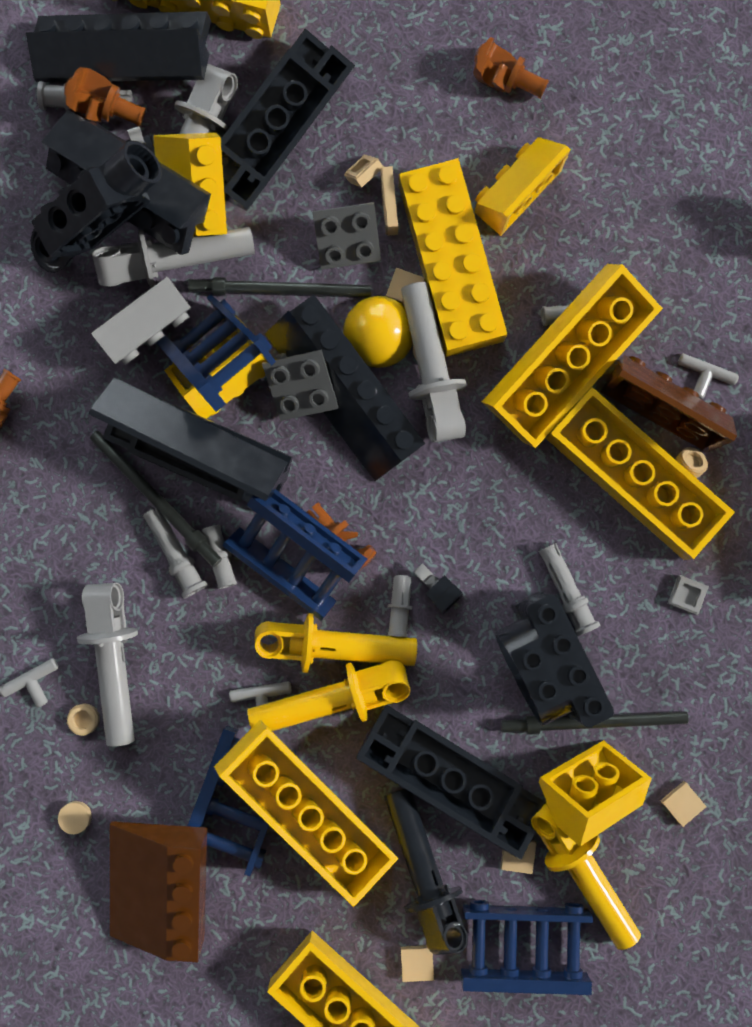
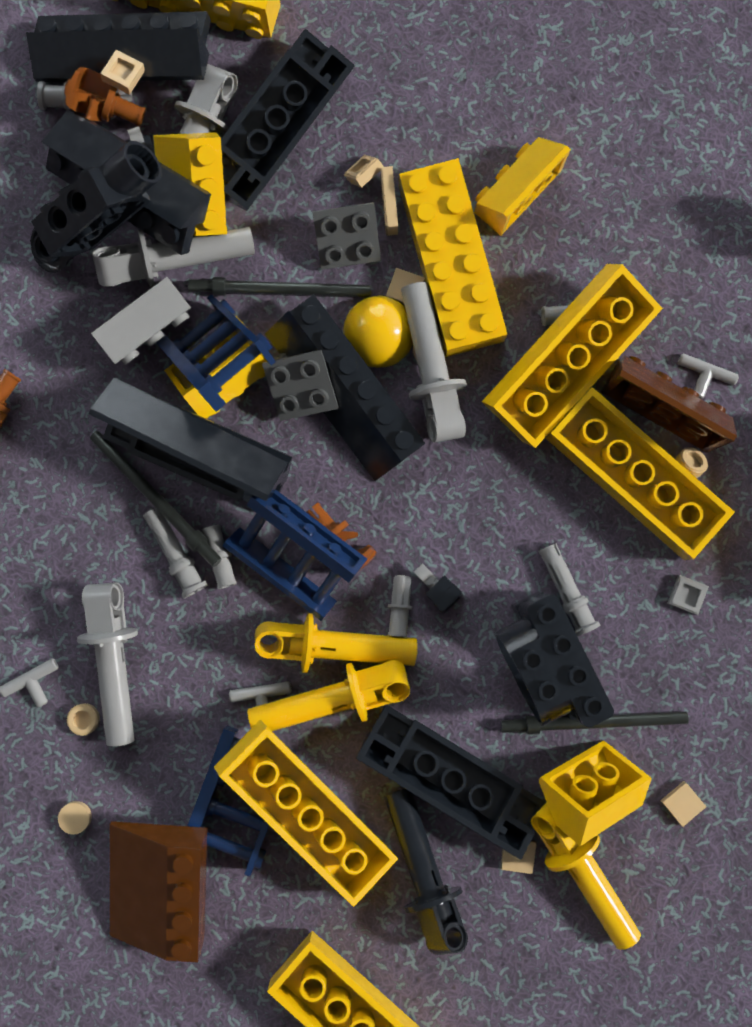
(122, 72): none -> tan plate
(417, 964): tan tile -> none
(503, 72): dark orange piece -> none
(541, 978): dark blue fence -> none

